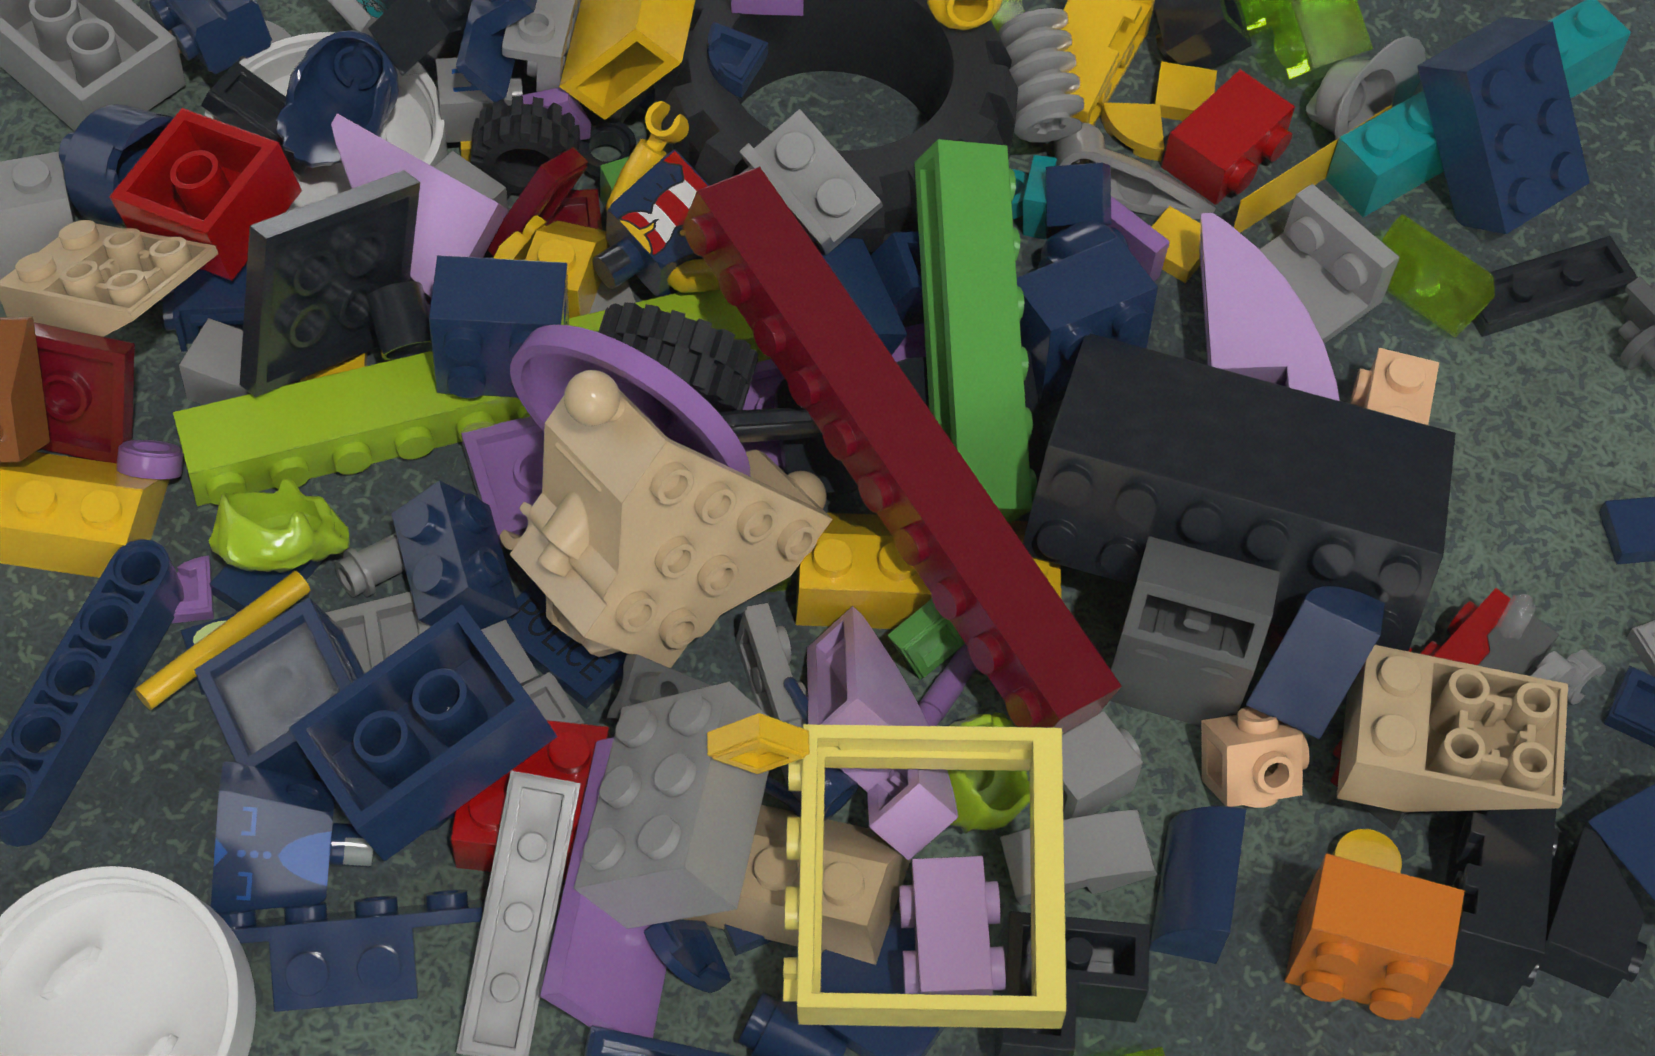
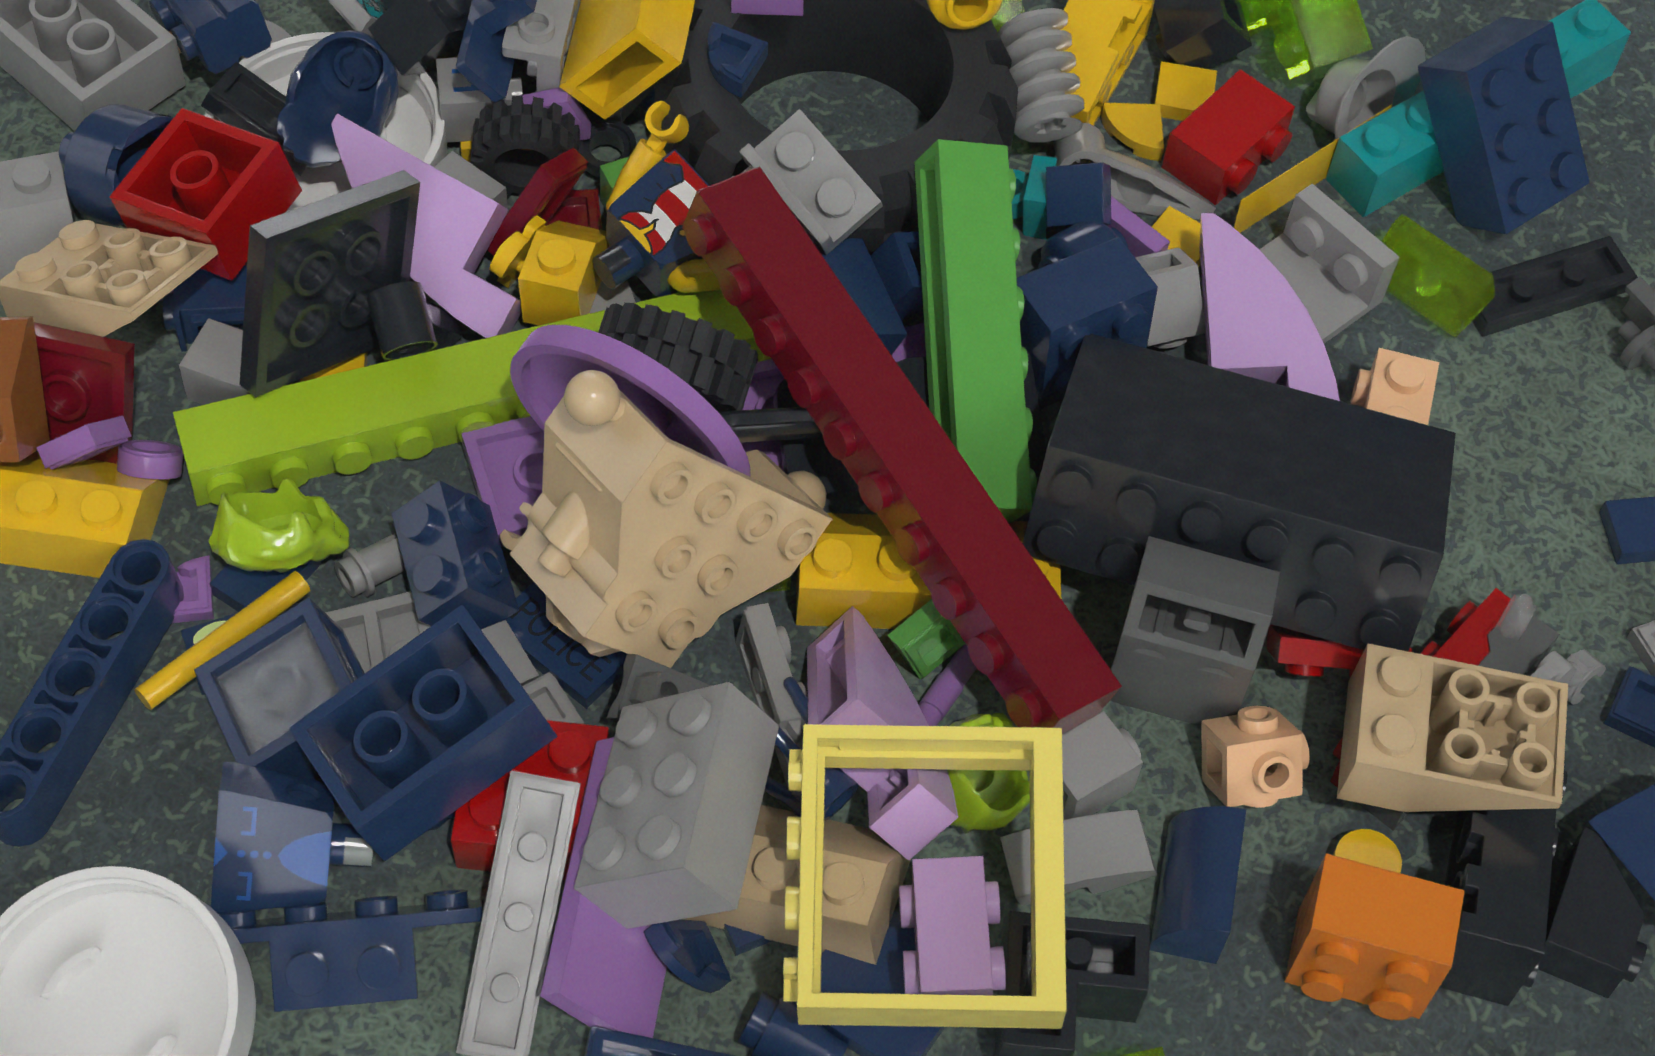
(84, 443): none -> medium lavender tile
(484, 316): dark blue piece -> none
(758, 743): yellow tile -> none
(1178, 298): none -> light grey brick
(1319, 658): dark blue brick -> none

